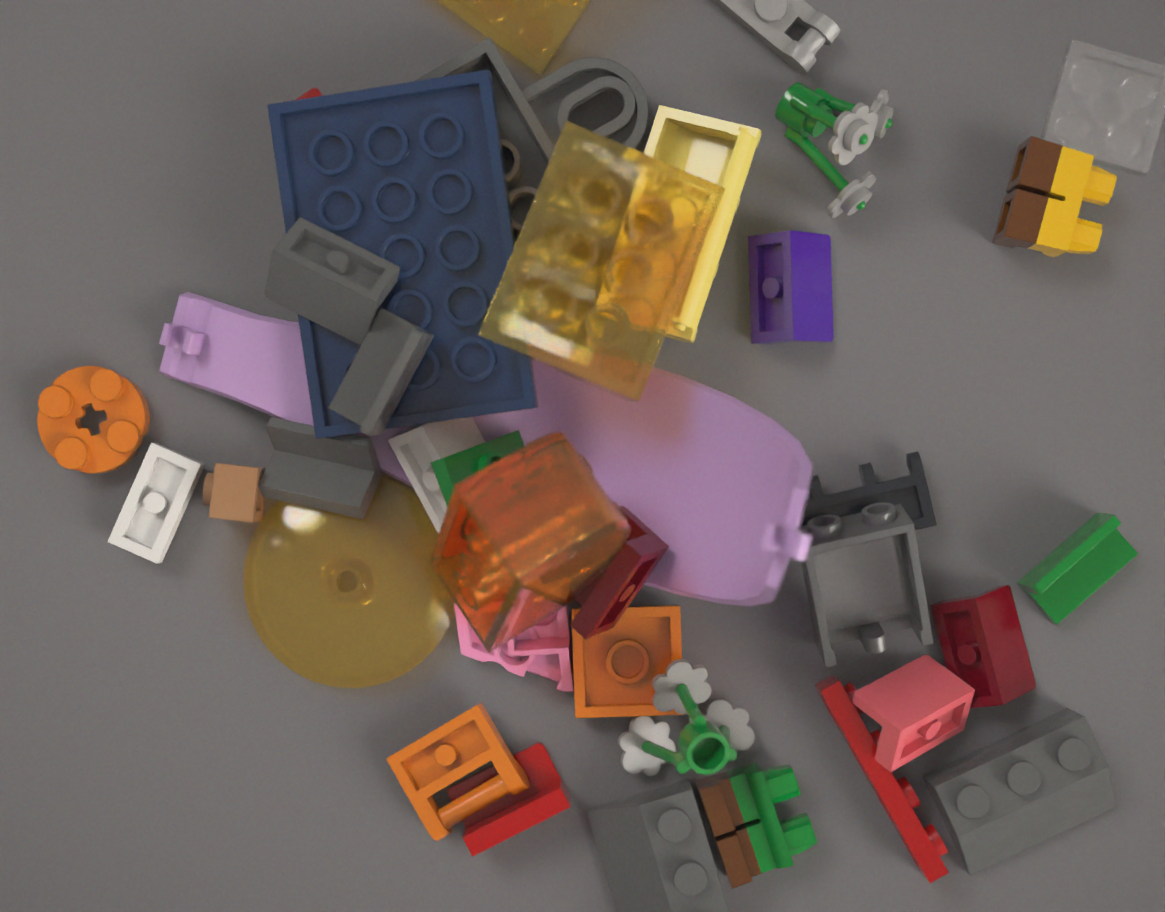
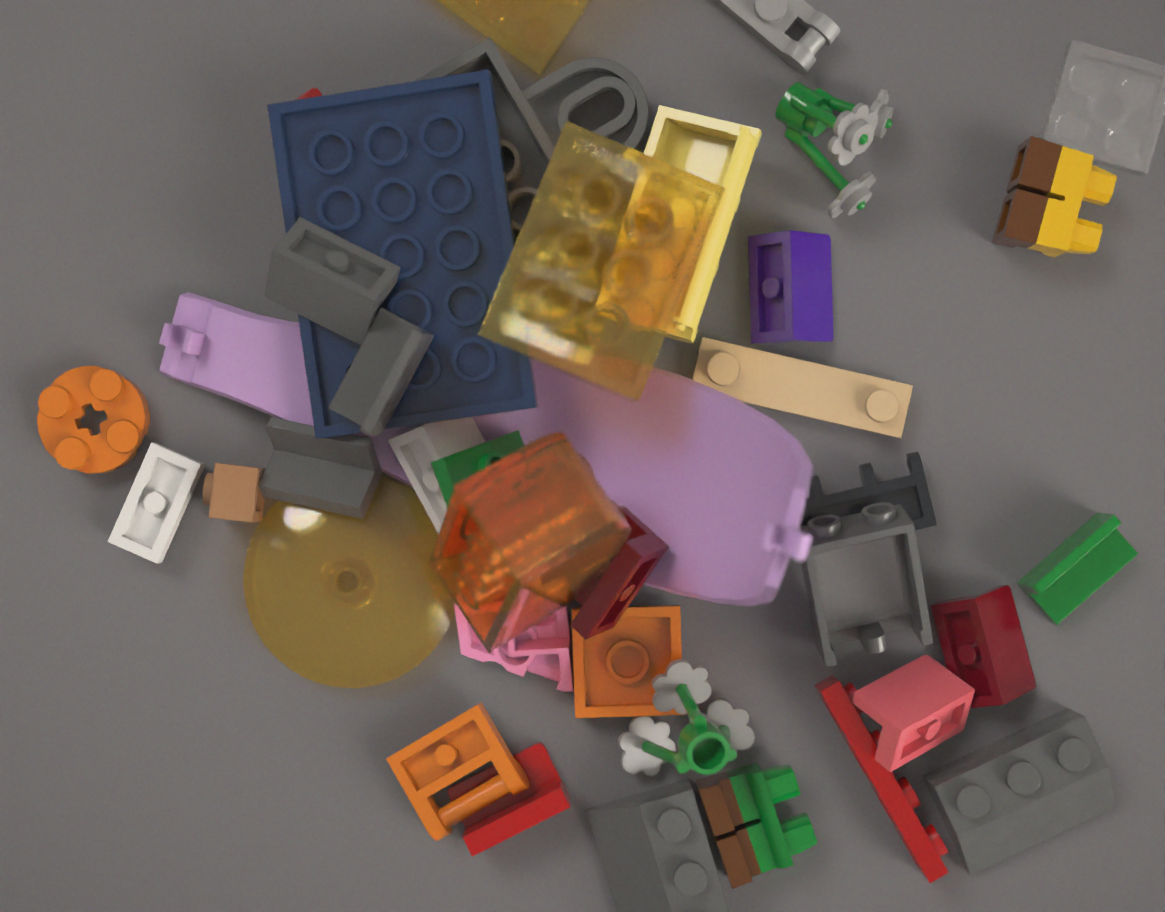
(804, 387): none -> tan plate

